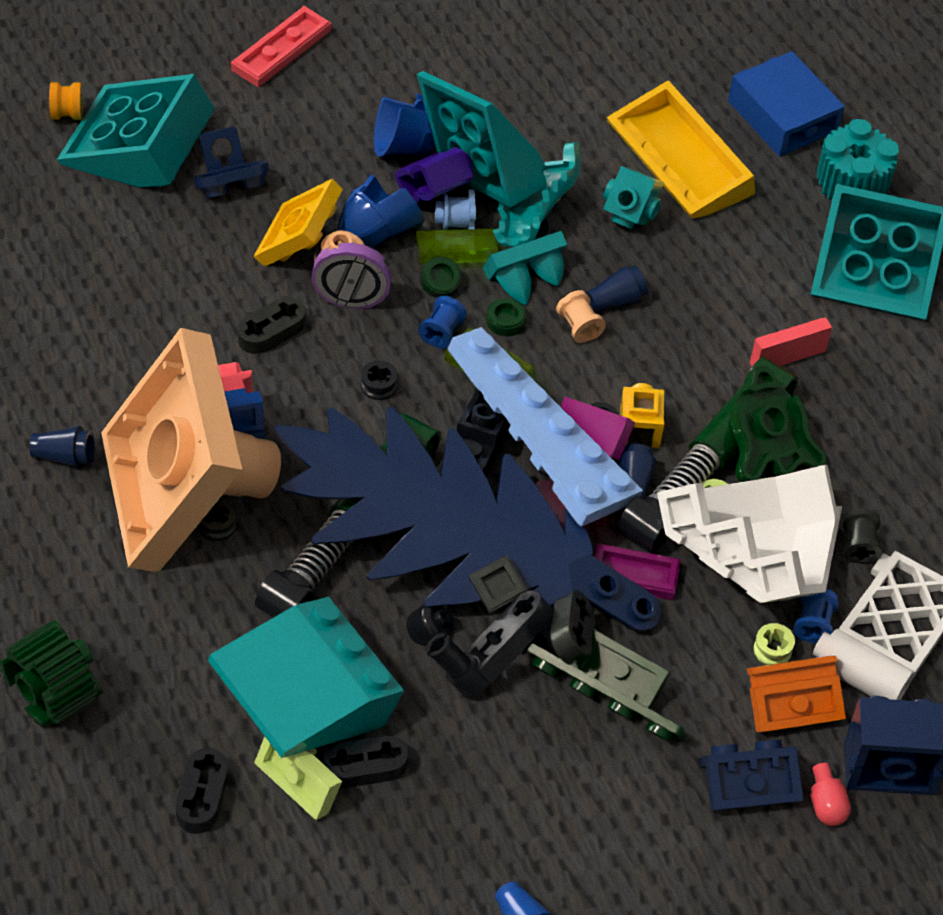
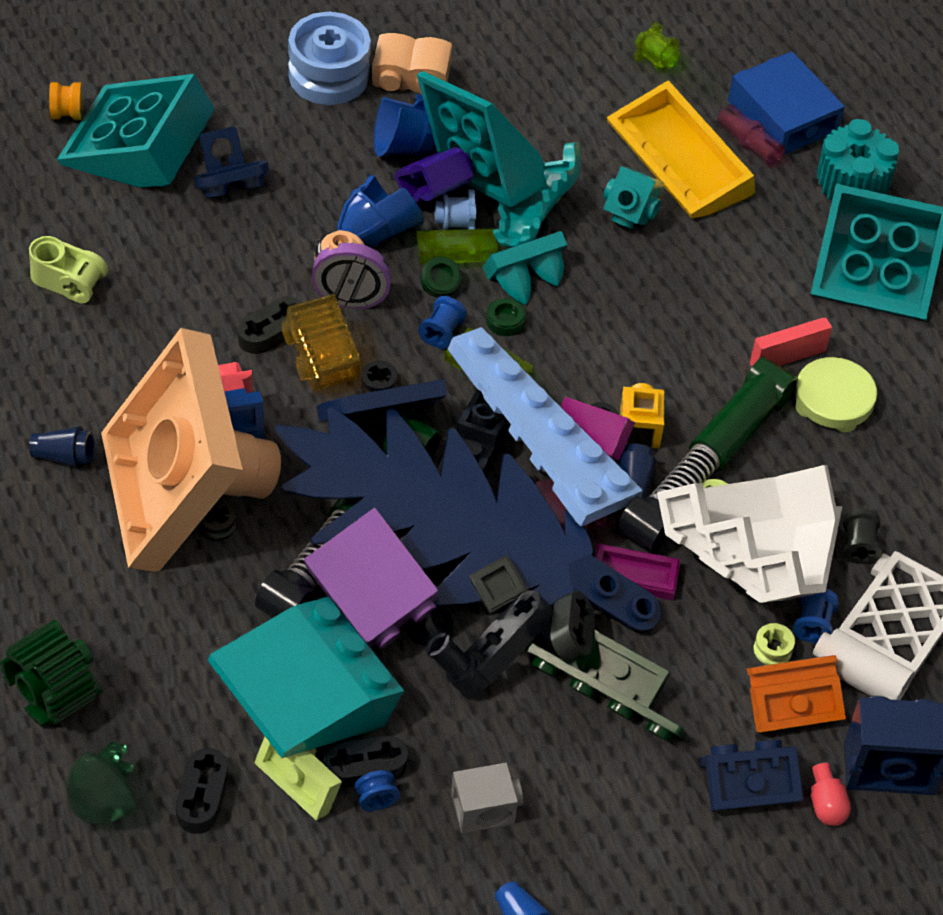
(64, 268): none -> yellowish green piece
(99, 786): none -> clear green piece
(281, 46): coral tile -> none
(299, 223): yellow plate -> none
(322, 343): none -> clear yellow brick
(329, 58): none -> light blue wheel
(373, 579): none -> medium lavender brick
(377, 790): none -> blue bush
(378, 401): none -> dark blue tile
(401, 58): none -> light nougat brick
(485, 797): none -> light grey brick
(580, 316): light nougat bush -> none
(619, 289): dark blue cone -> none
(657, 48): none -> clear neon green brick
(751, 134): none -> clear pink pin
(771, 429): dark green tile -> none
(835, 393): none -> yellowish green tile

